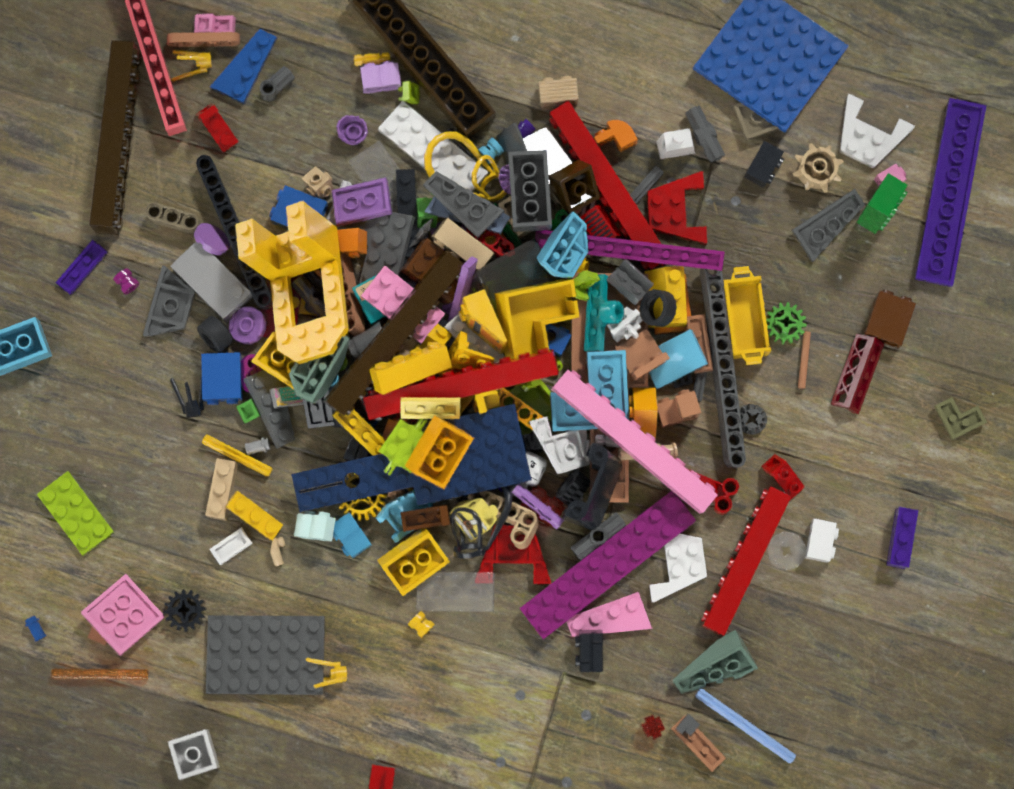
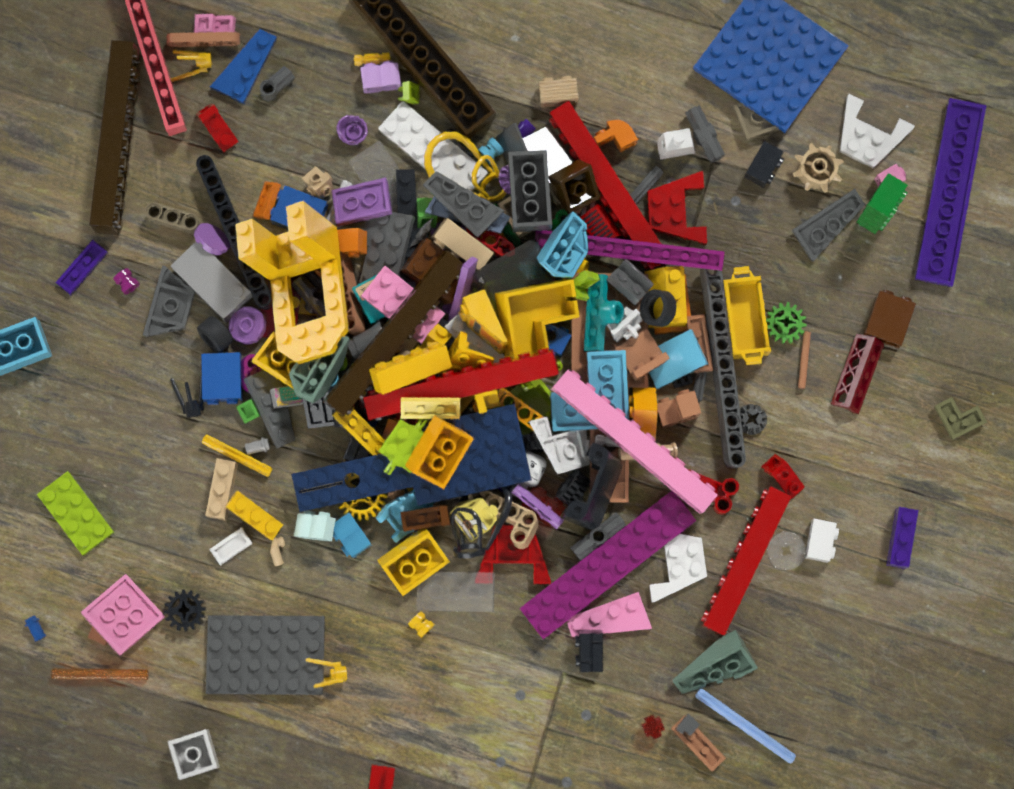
(266, 200): none -> orange plate

